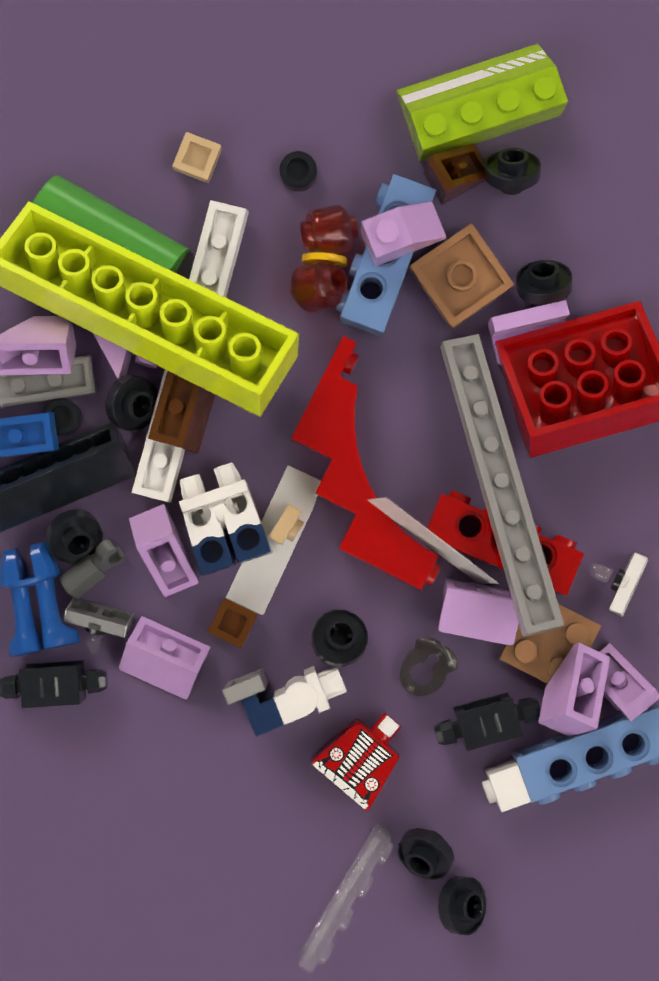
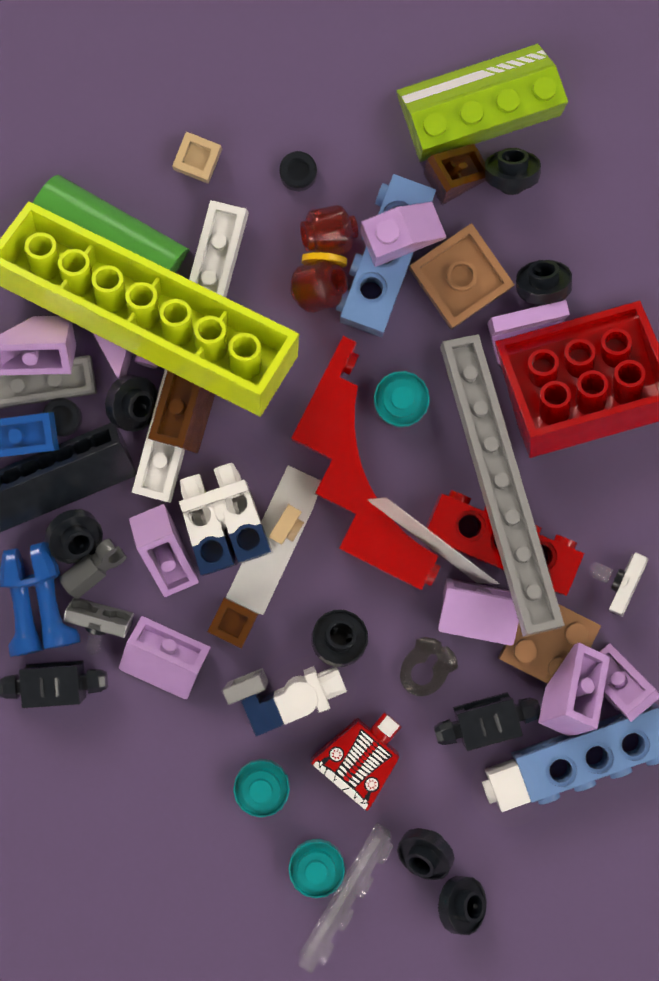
(261, 788): none -> teal plate
(316, 868): none -> teal plate
(401, 399): none -> teal plate

